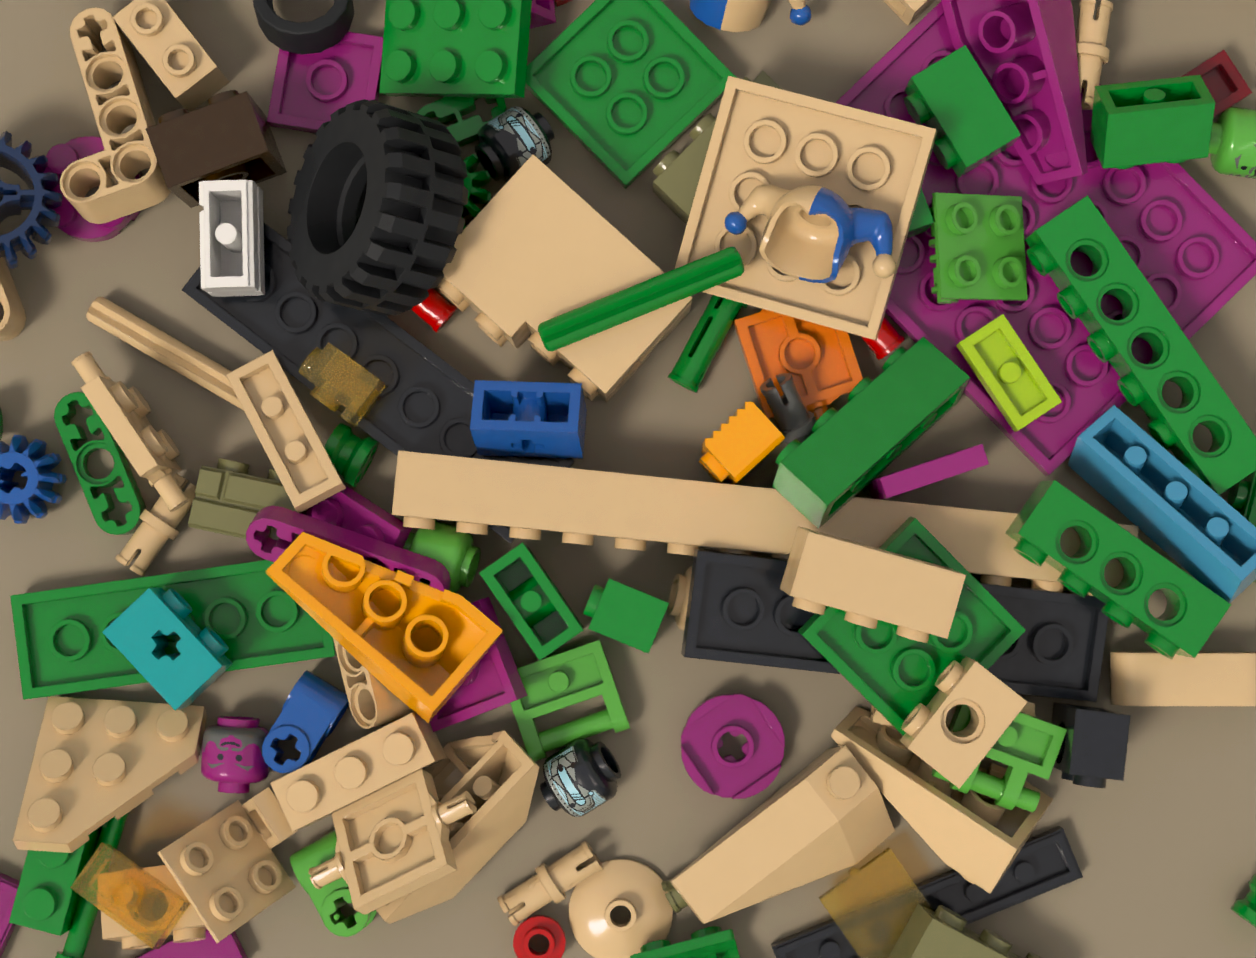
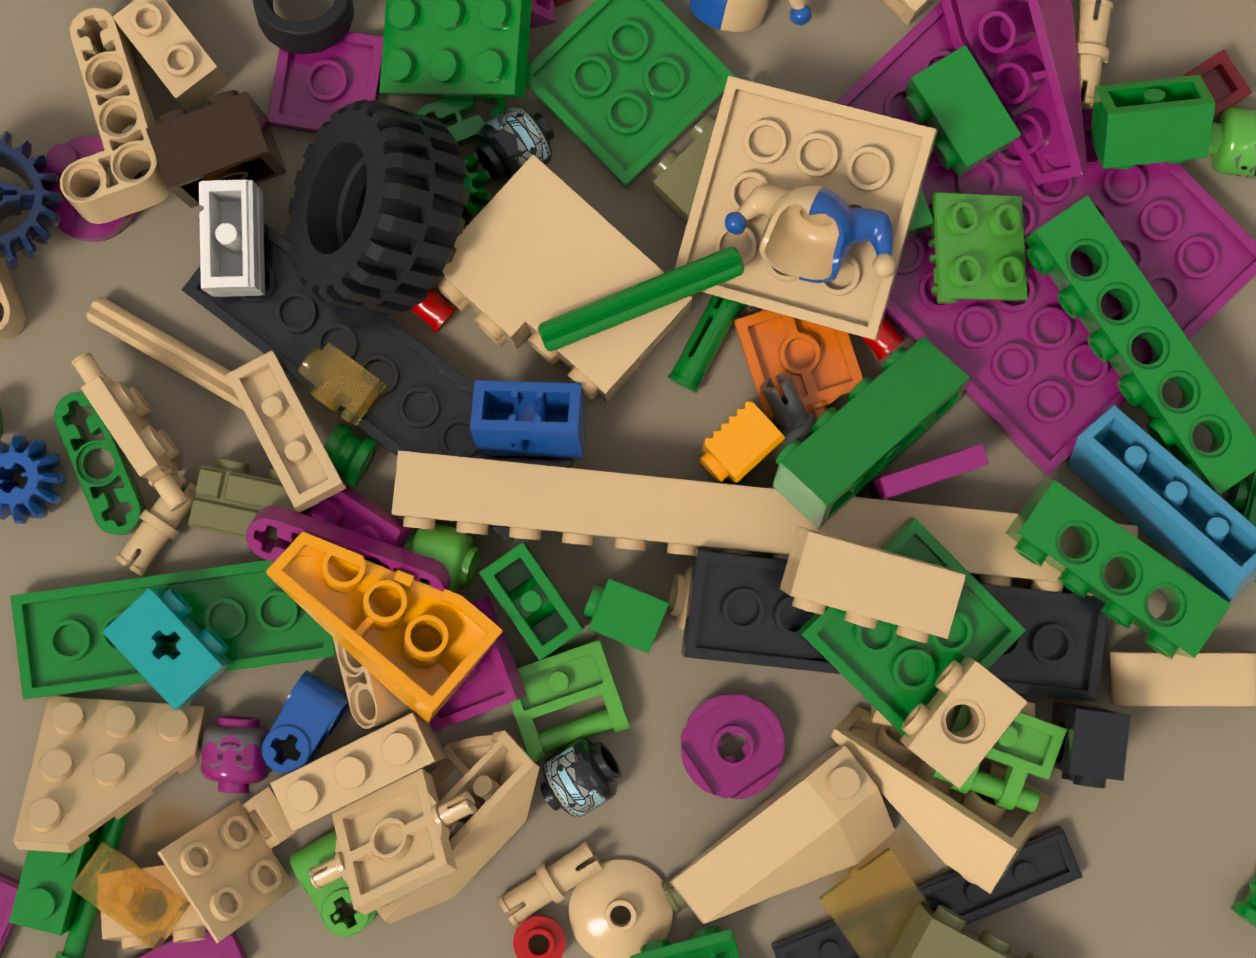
(1008, 373): lime plate -> none

